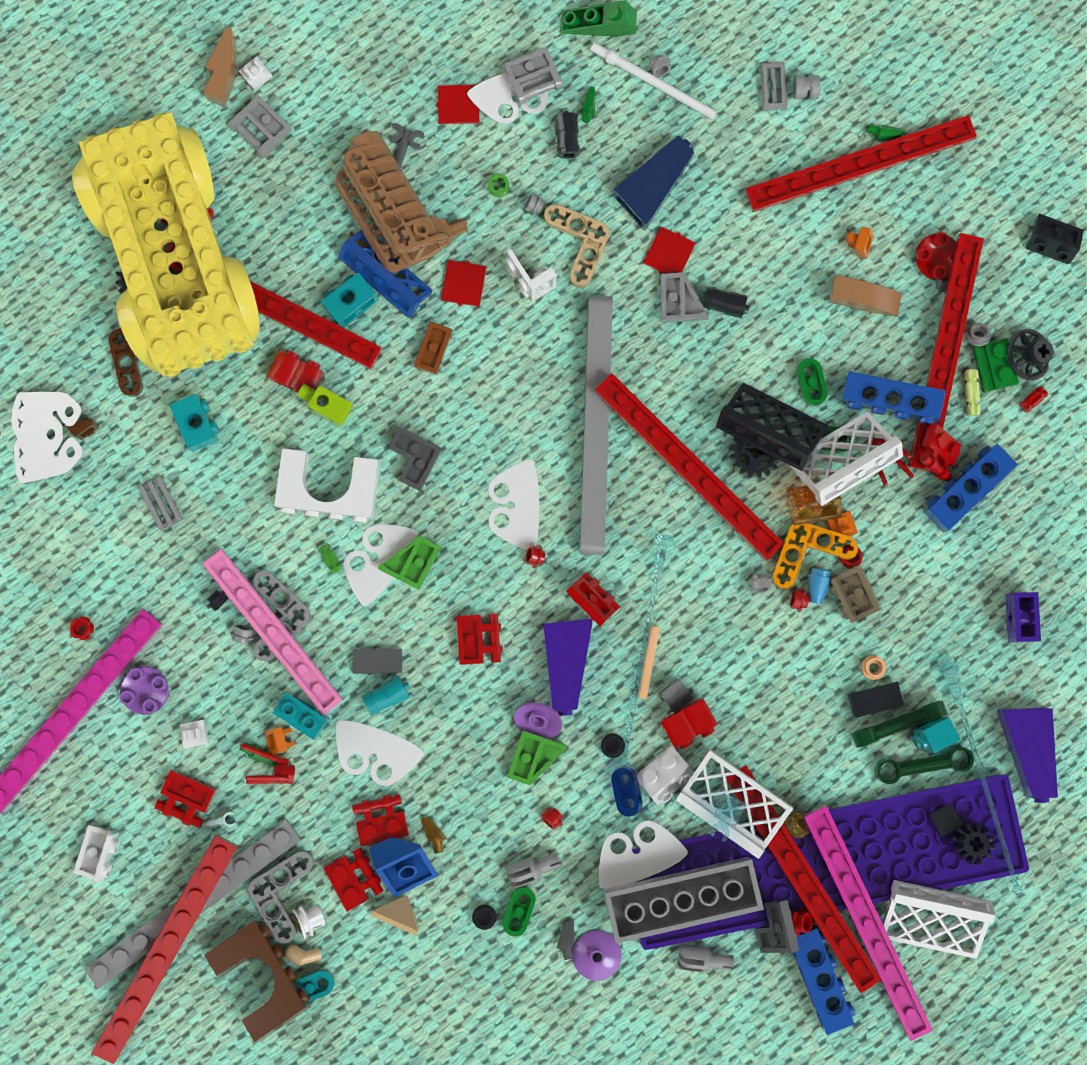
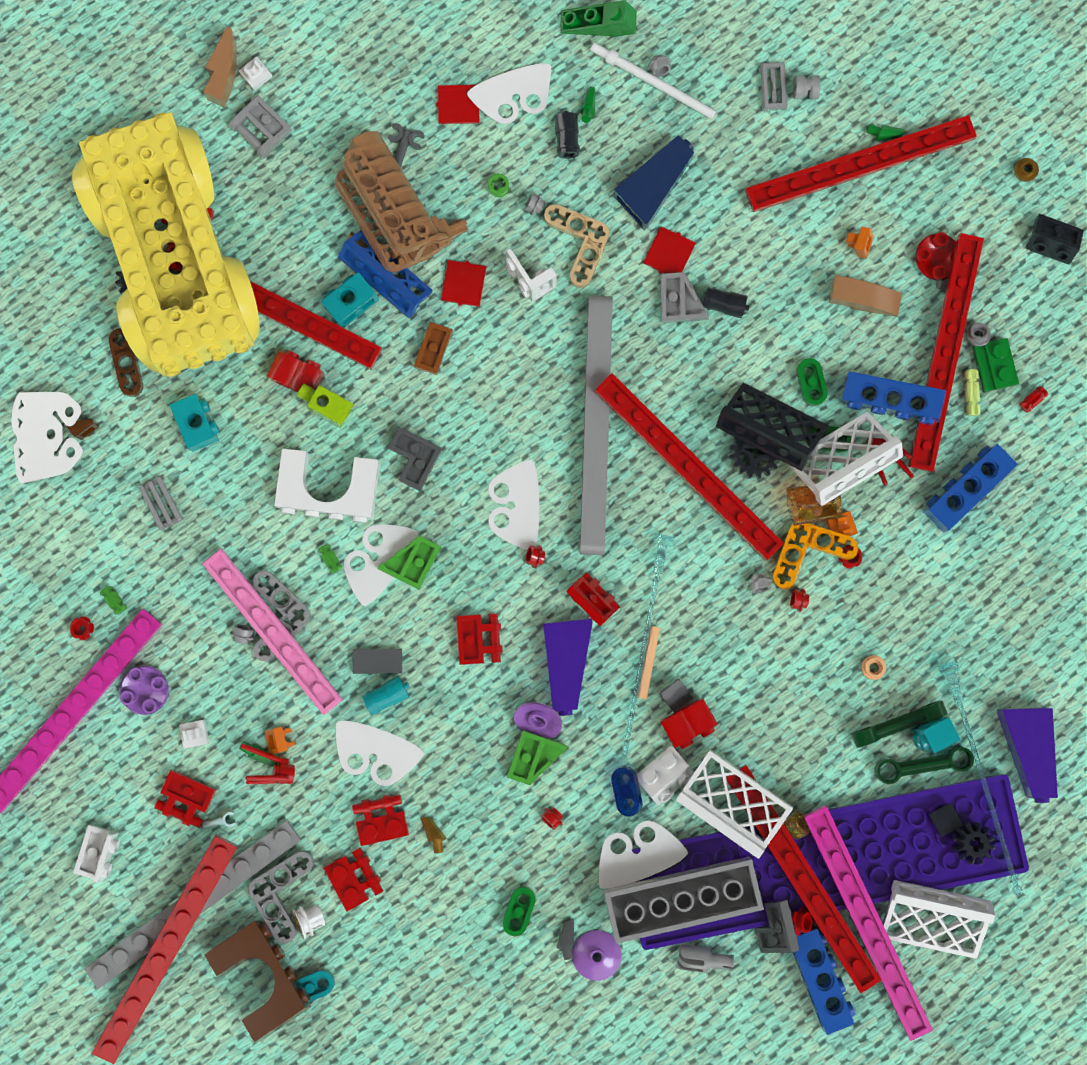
(113, 600): none -> bright green piece
(216, 600): black plate -> none
(300, 956): tan arm -> none
(301, 715): teal brick -> none
(399, 914): tan slope -> none
(401, 865): blue slope -> none
(484, 917): black plate -> none
(530, 68): light grey plate -> none
(530, 869): light grey arm -> none
(612, 745): black plate -> none
(728, 812): clear light blue plate -> none
(818, 584): dark azure cone -> none
(855, 594): dark tan bracket -> none
(875, 699): black slope -> none
(940, 453): red plate -> none
(1023, 617): dark purple brick -> none
(1025, 176): none -> pearl gold plate
(1033, 353): black wheel -> none

